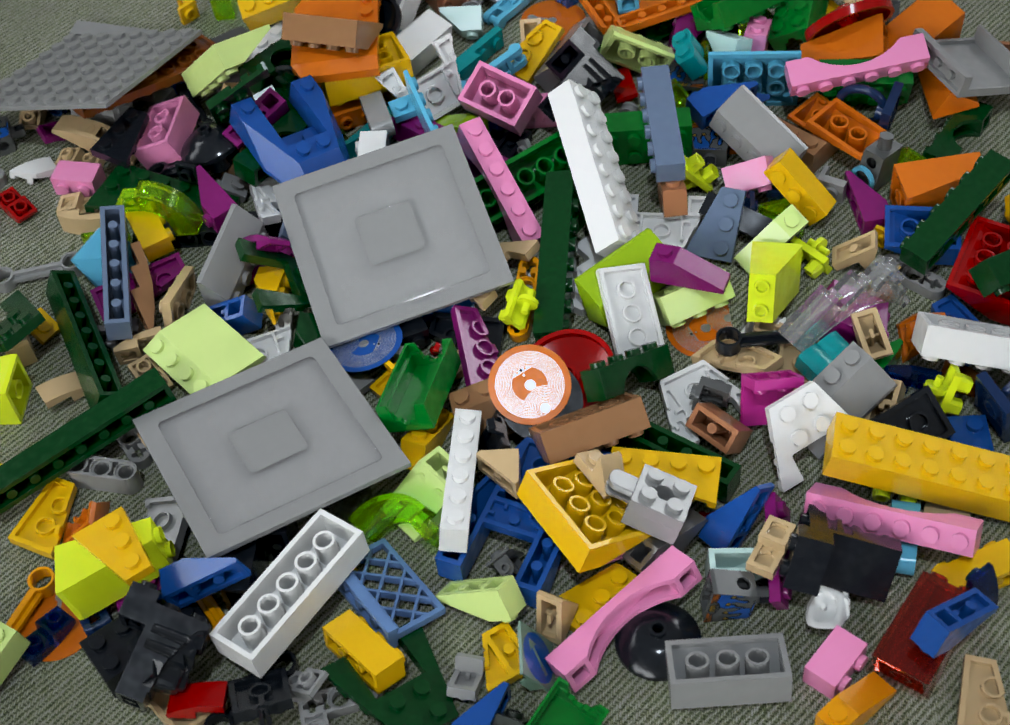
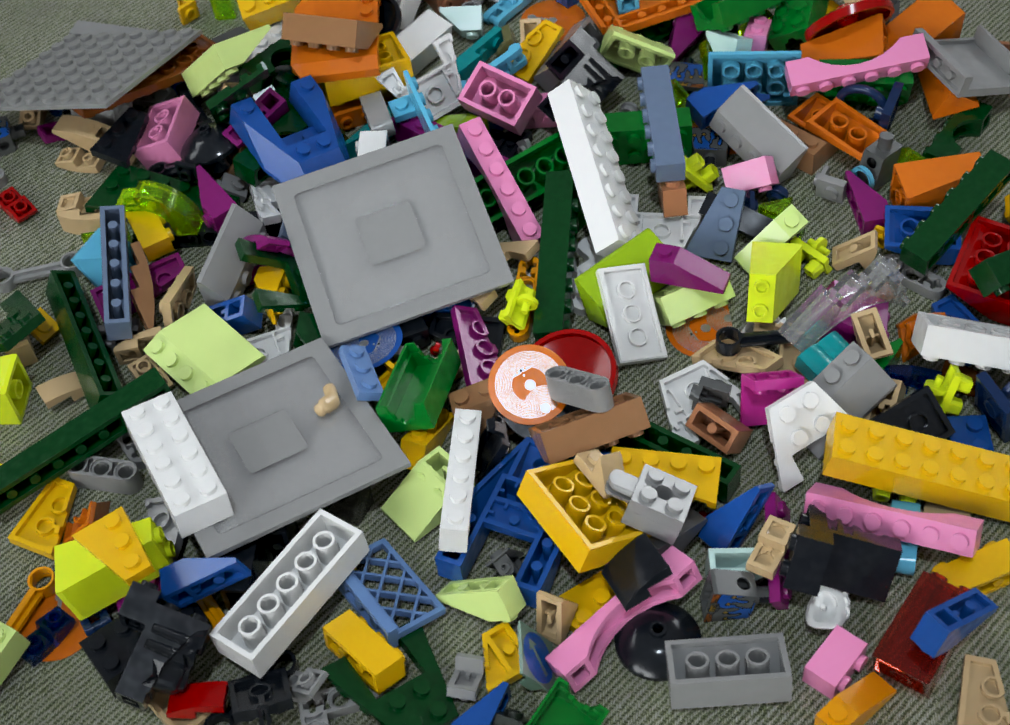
(33, 169): white slope -> none
(77, 177): bright pink brick -> none
(177, 464): none -> white brick
(329, 402): none -> tan arm
(360, 372): none -> medium blue plate
(390, 509): clear neon green arch -> none
(502, 467): tan slope -> none
(509, 38): none -> olive tile
(579, 389): none -> light grey beam
(608, 379): dark green arch -> none
(626, 90): red slope -> none
(635, 570): none -> black slope
(689, 54): teal brick -> none
(800, 186): yellow brick -> none
(985, 581): clear blue slope -> none

